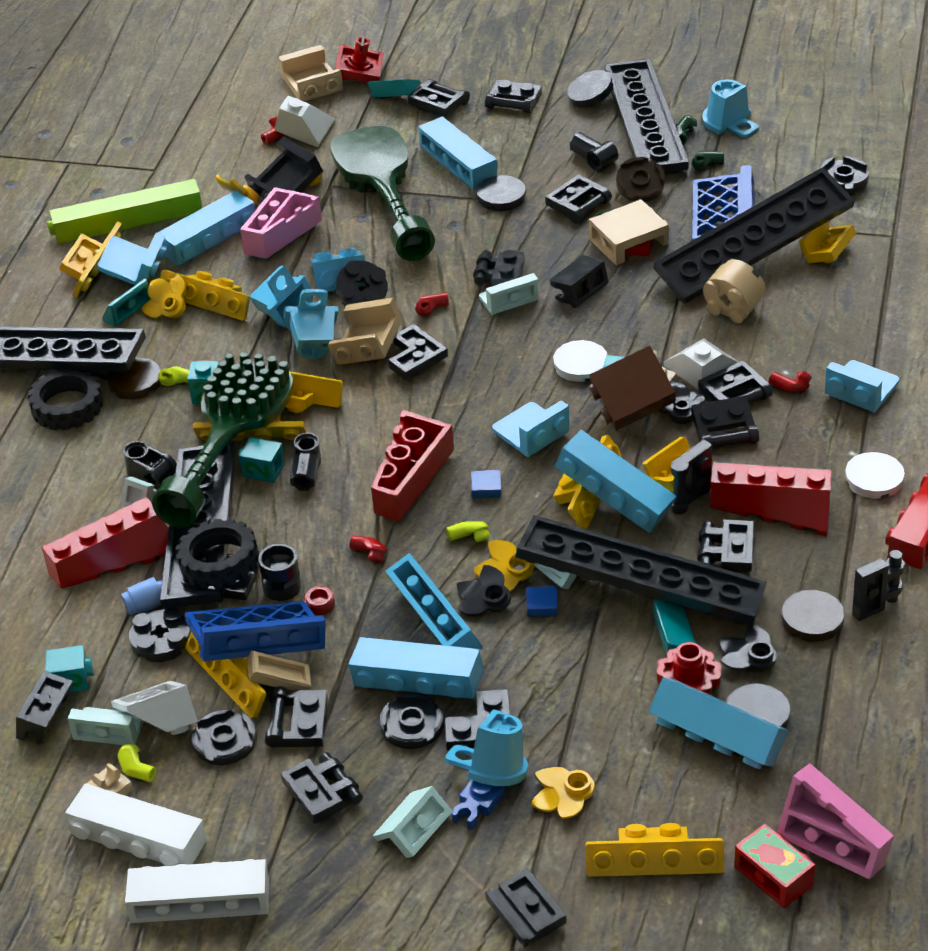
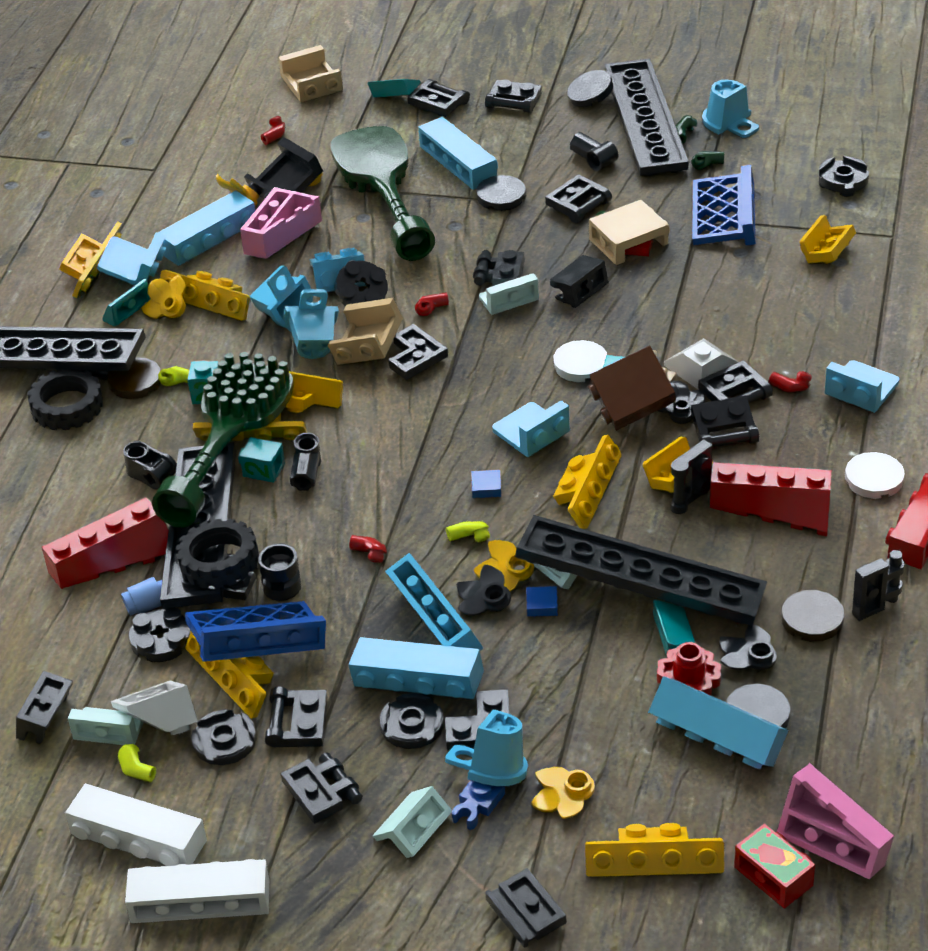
(72, 665): brick -> none
(111, 780): tan tile -> none
(130, 209): lime brick -> none
(135, 490): light aqua tile -> none
(278, 671): tan tile -> none
(303, 121): white slope -> none
(320, 600): red tile -> none
(359, 62): red plate -> none
(410, 463): red wedge -> none
(615, 481): medium azure brick -> none
(640, 179): dark brown tile -> none
(733, 290): tan brick -> none
(736, 545): plate -> none
(755, 232): black plate -> none

